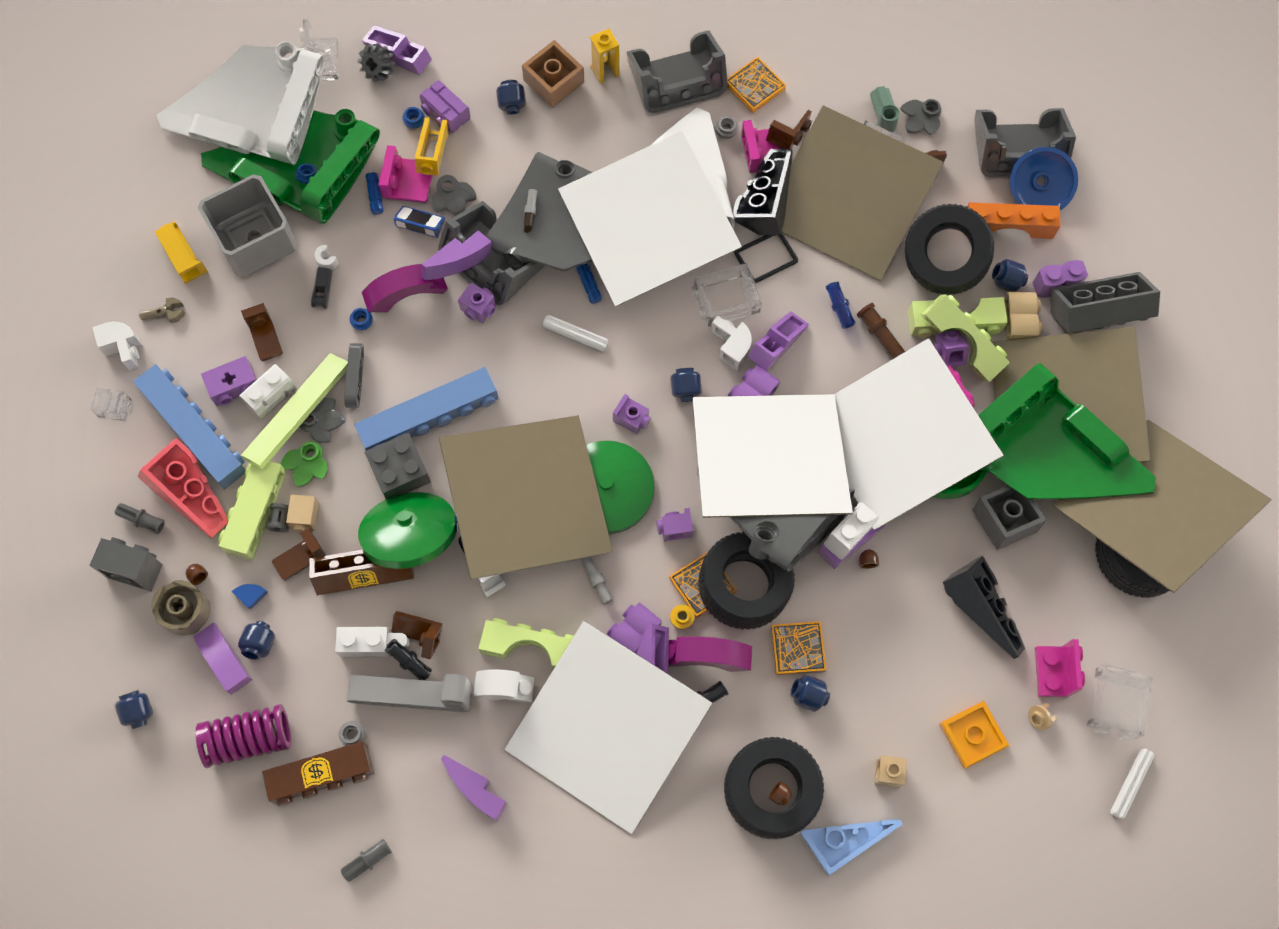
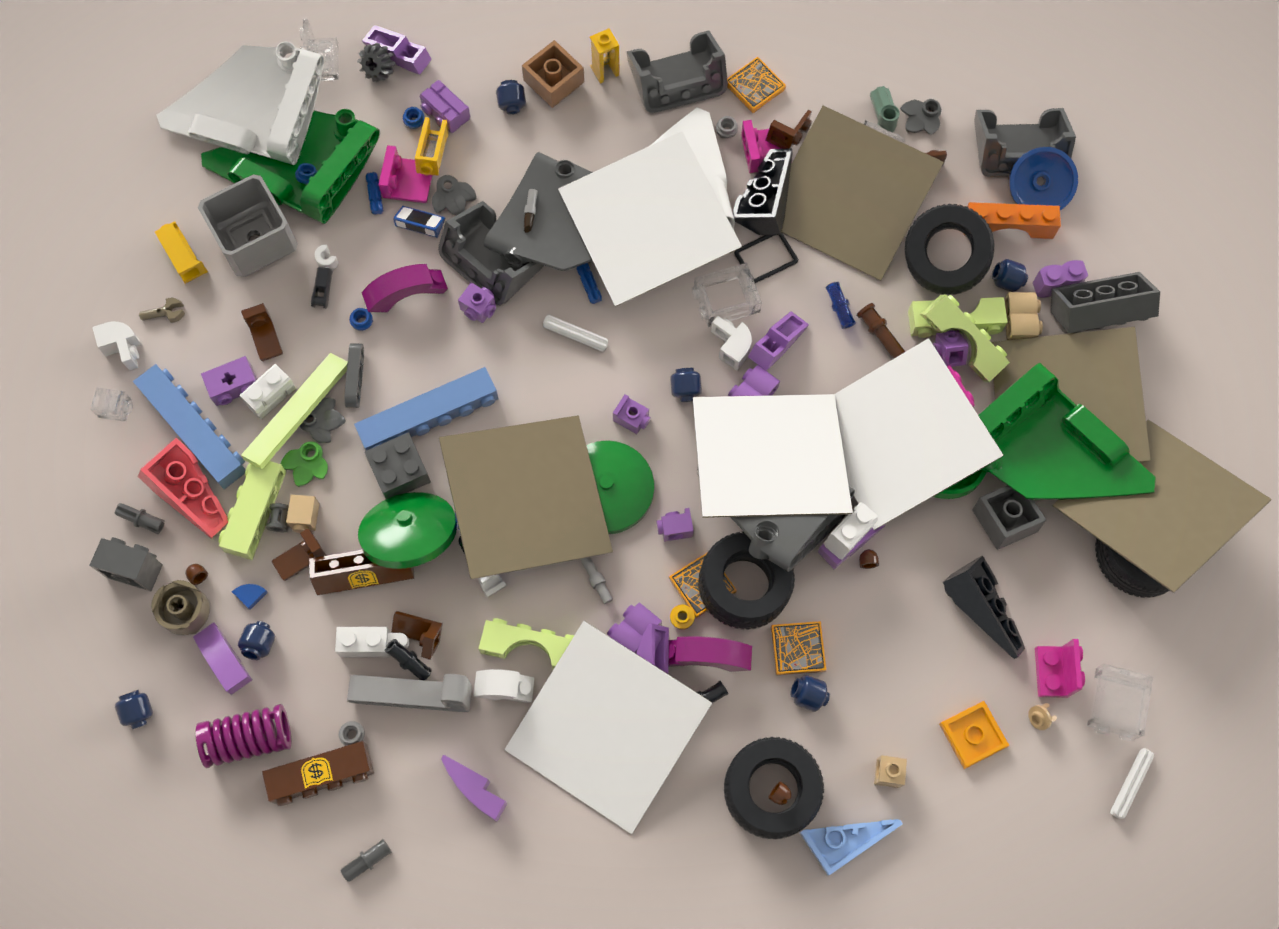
(457, 257): medium lavender slope -> none

